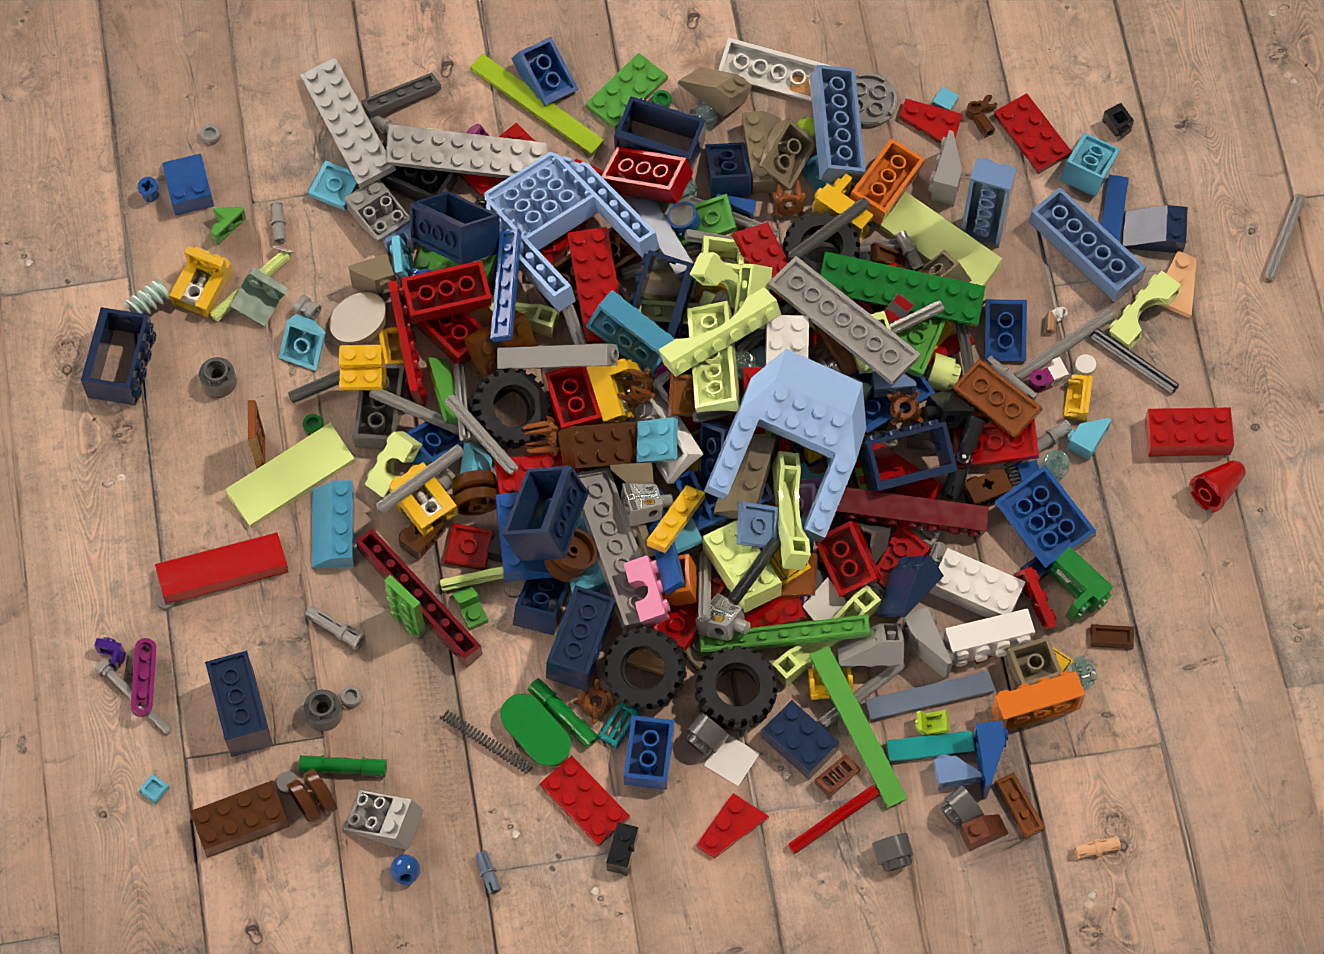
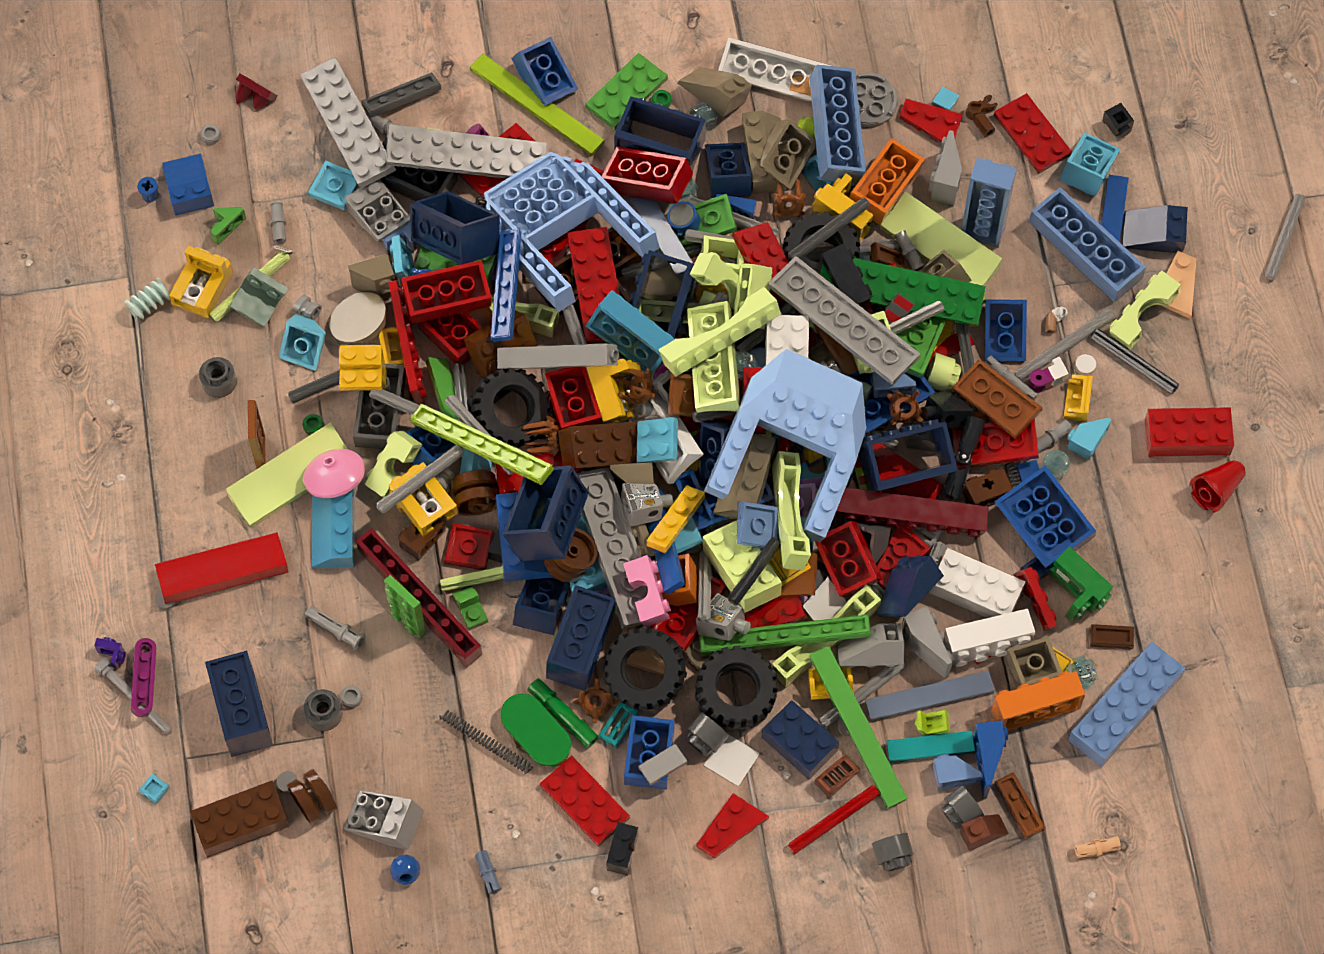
(107, 322): dark blue hose -> none
(247, 87): none -> dark red tile
(333, 473): none -> bright pink dish
(343, 765): green piece -> none
(481, 444): none -> lime tile
(662, 764): none -> light grey tile
(845, 275): none -> black brick
(1126, 704): none -> medium blue brick

